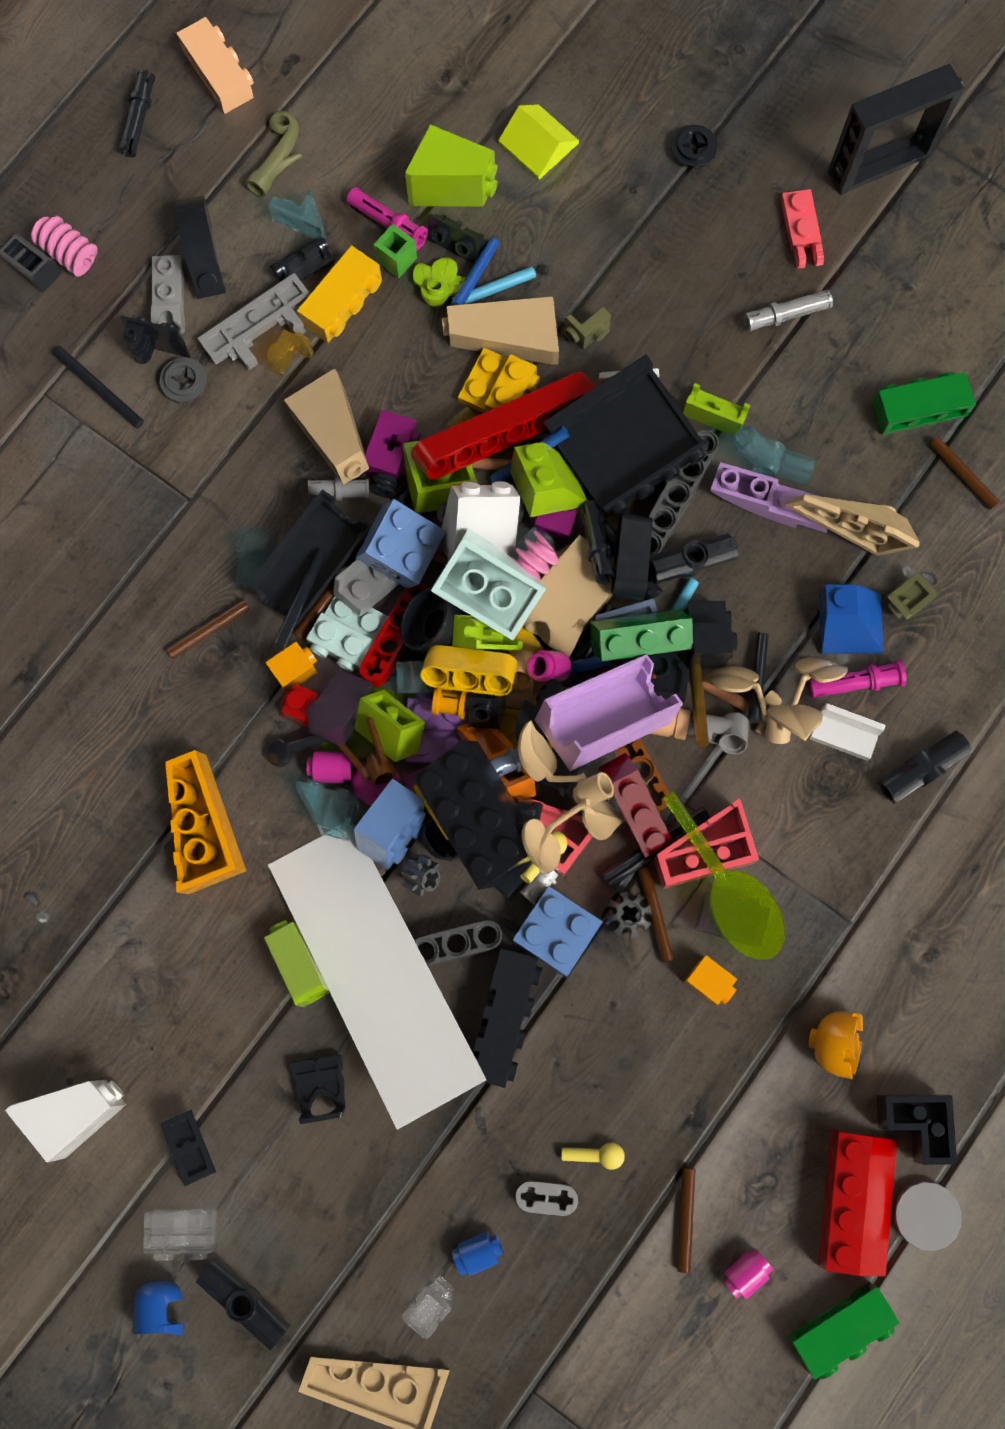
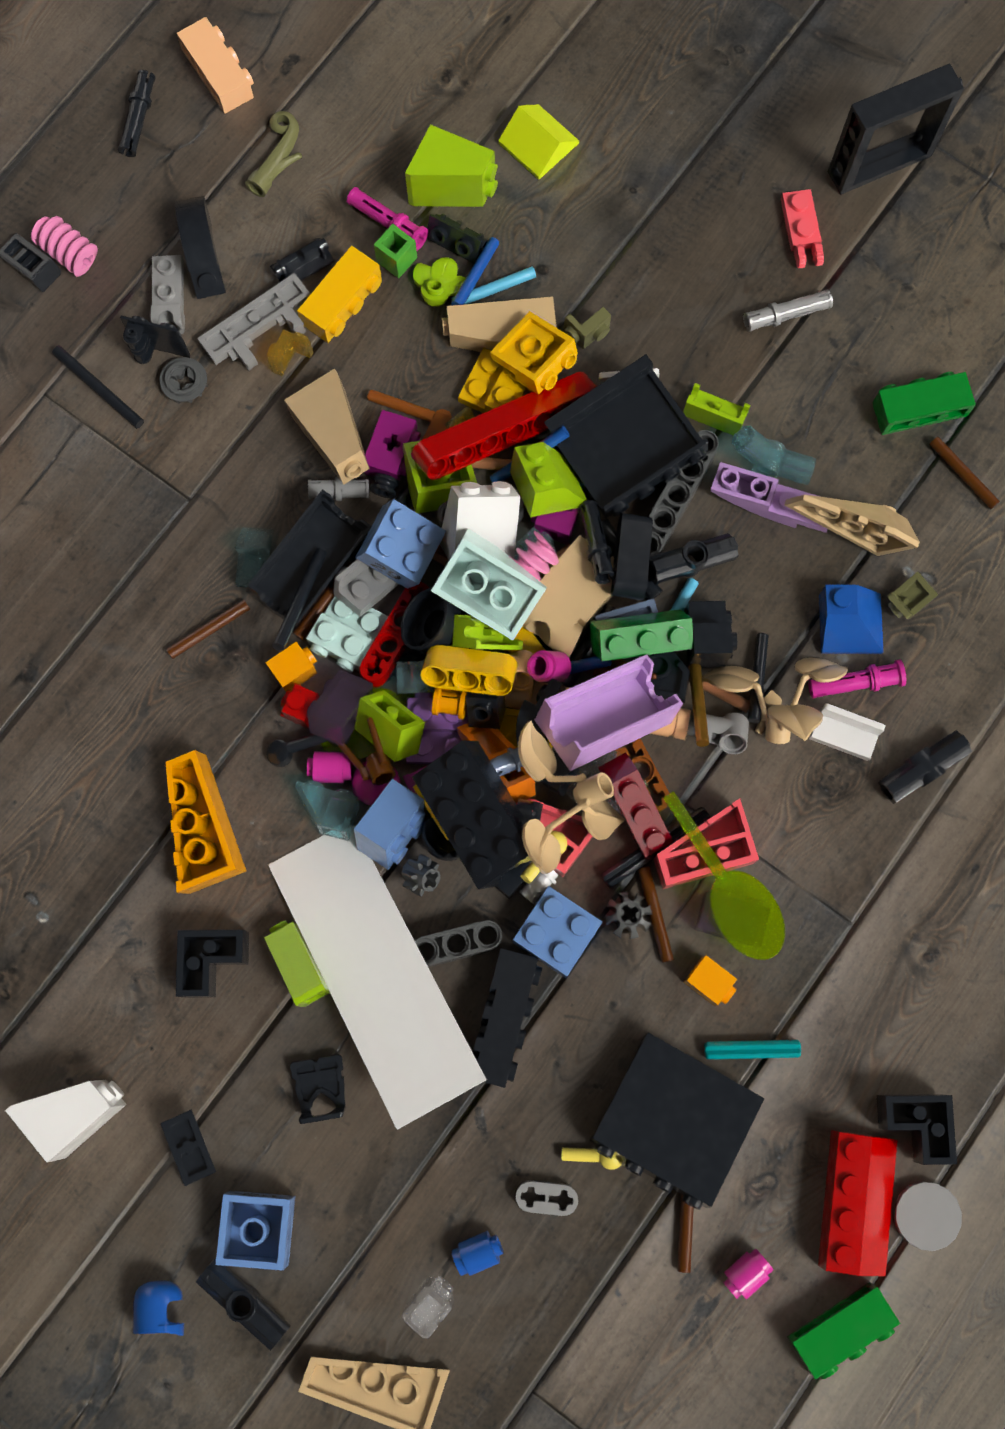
(180, 1232): clear brick -> none
(200, 953): none -> black brick
(255, 1230): none -> medium blue brick
(302, 219): clear light blue slope -> none
(437, 418): none -> dark orange piece
(535, 353): none -> yellow plate
(677, 1122): none -> black panel
(704, 140): black gear -> none
(752, 1049): none -> teal axle
(837, 1043): light orange cylinder -> none

